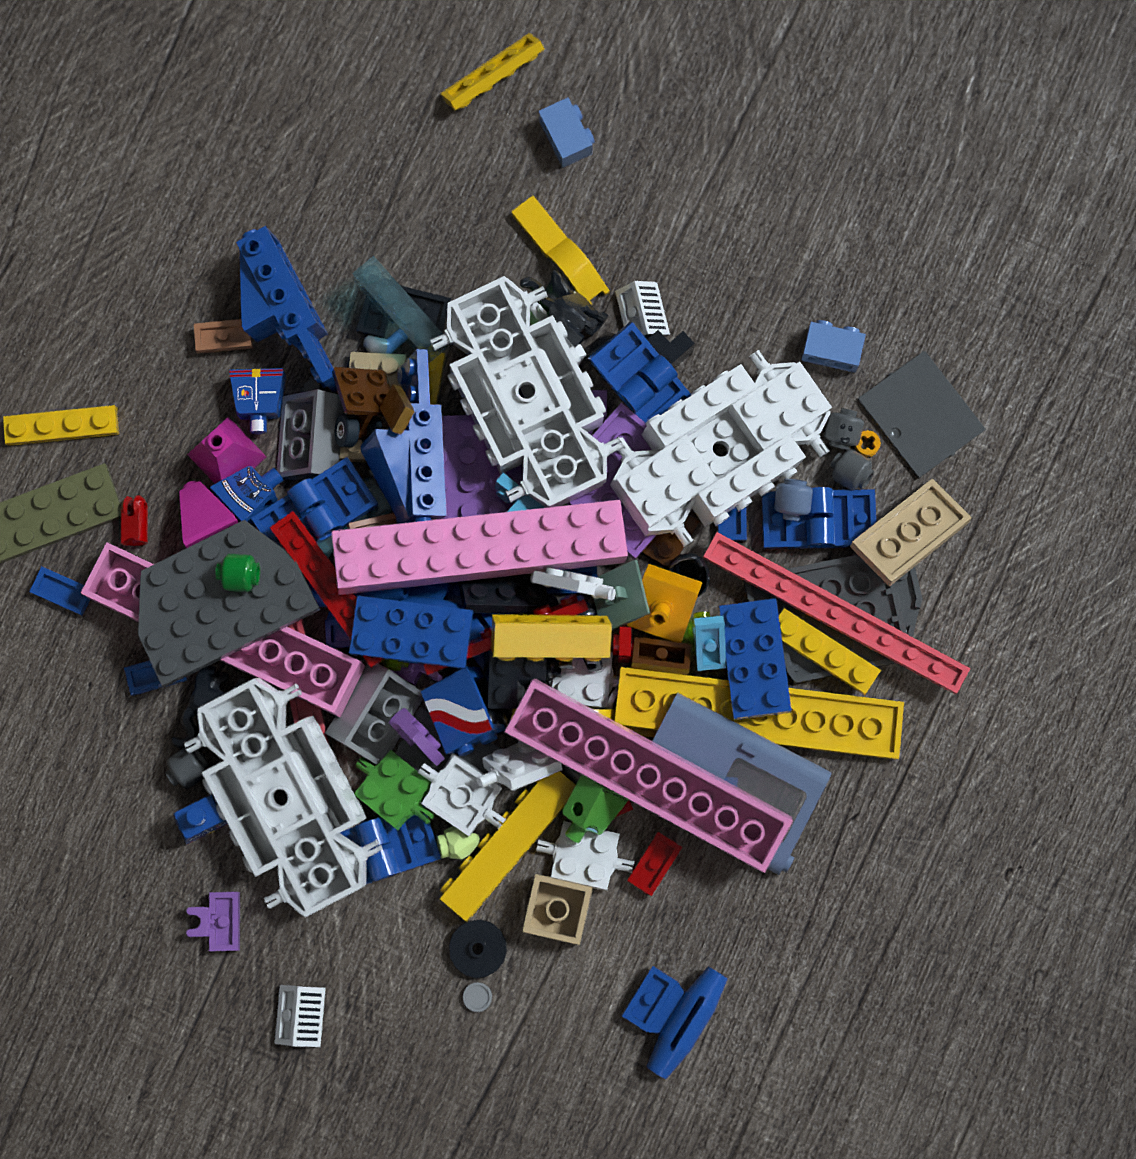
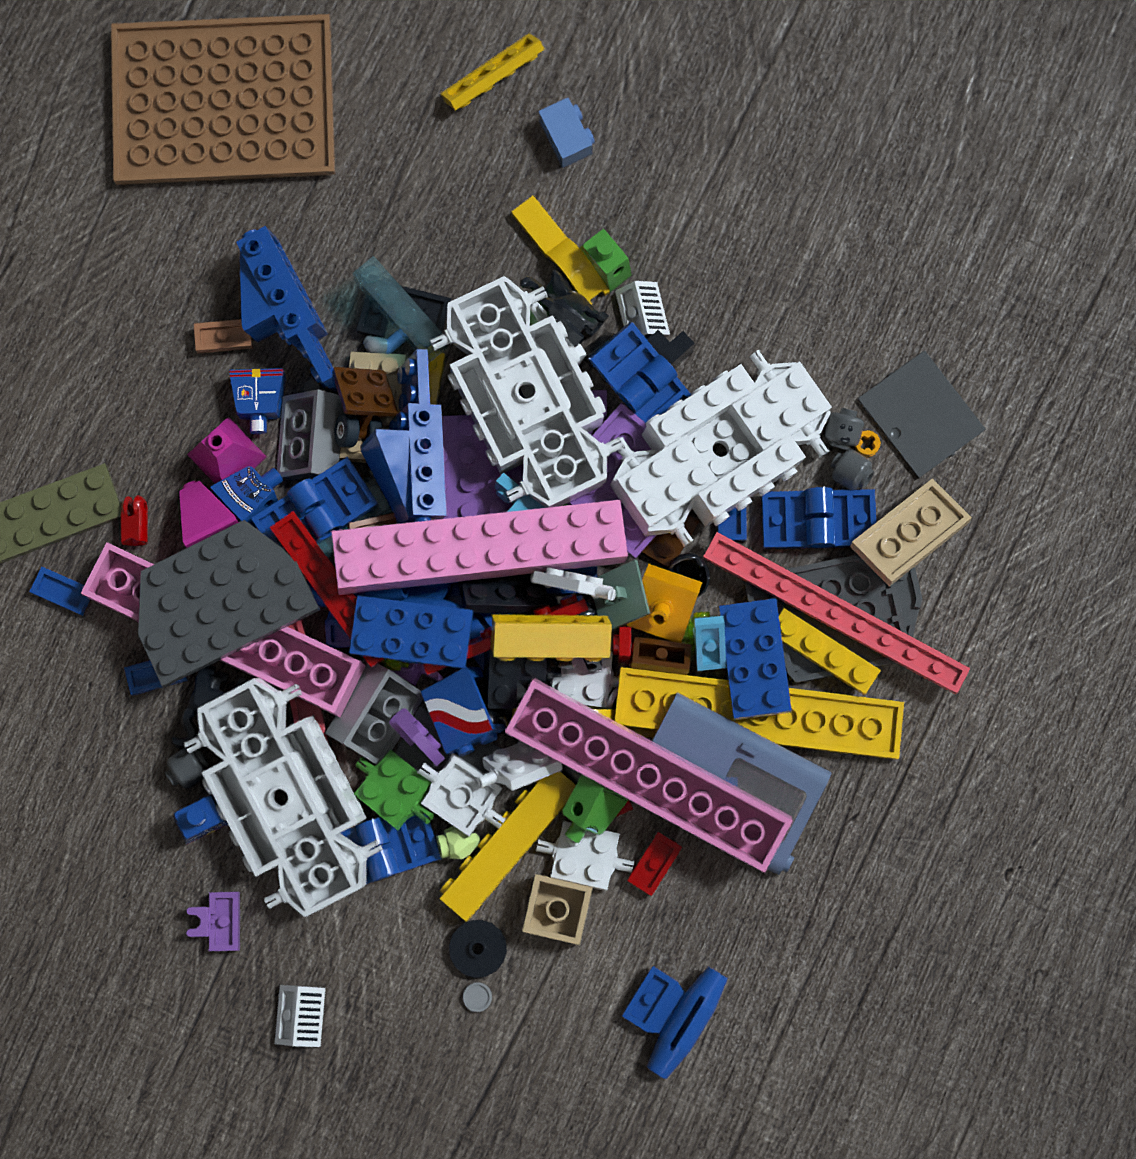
(61, 425): yellow plate -> none
(222, 99): none -> medium nougat plate
(238, 572): green head -> none
(397, 409): pearl gold tile -> none
(607, 258): none -> bright green torso
(793, 499): sand blue head -> none
(833, 346): medium blue brick -> none

